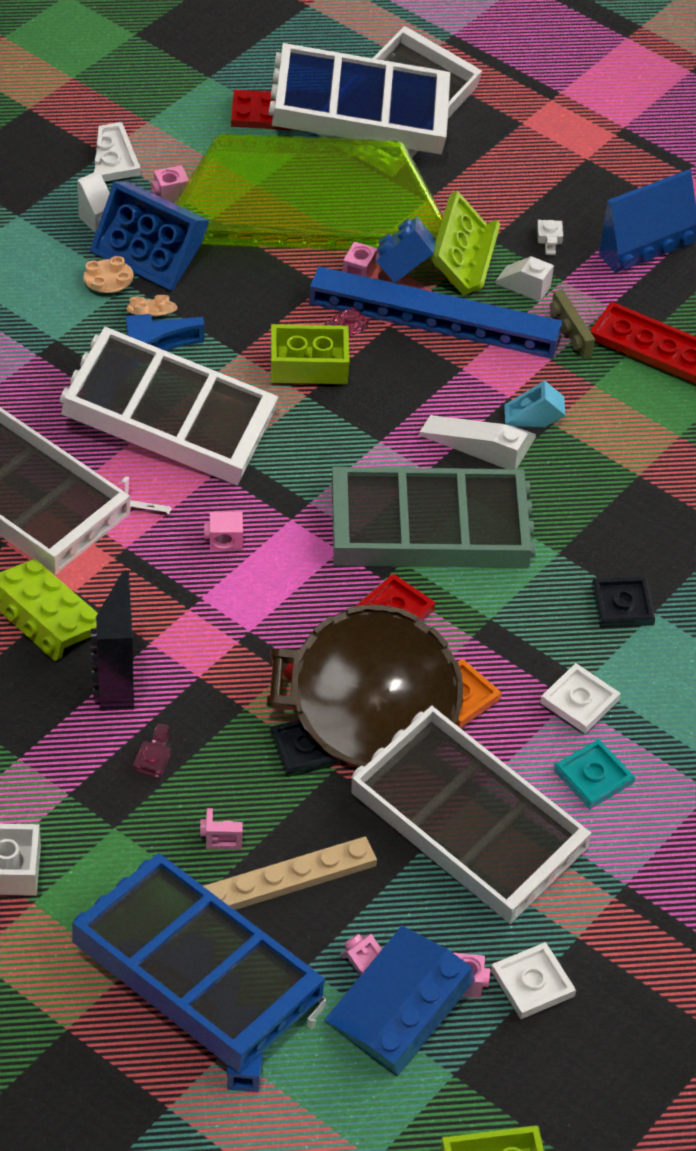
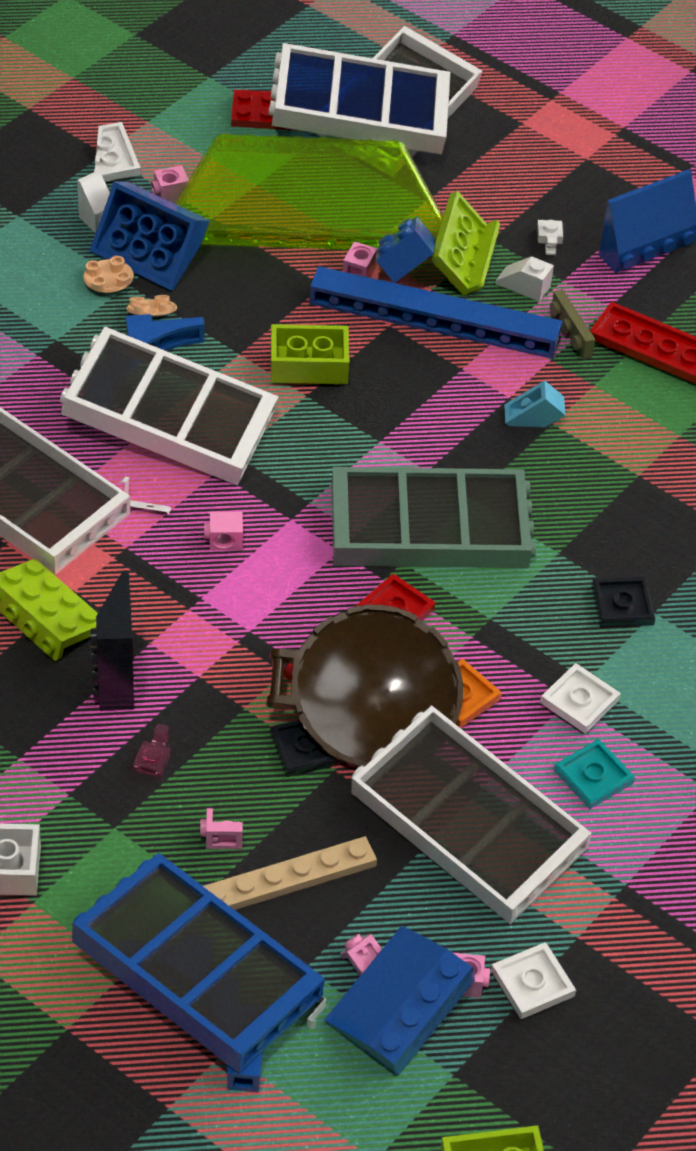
(351, 318): clear pink plate -> none
(488, 441): white wedge -> none

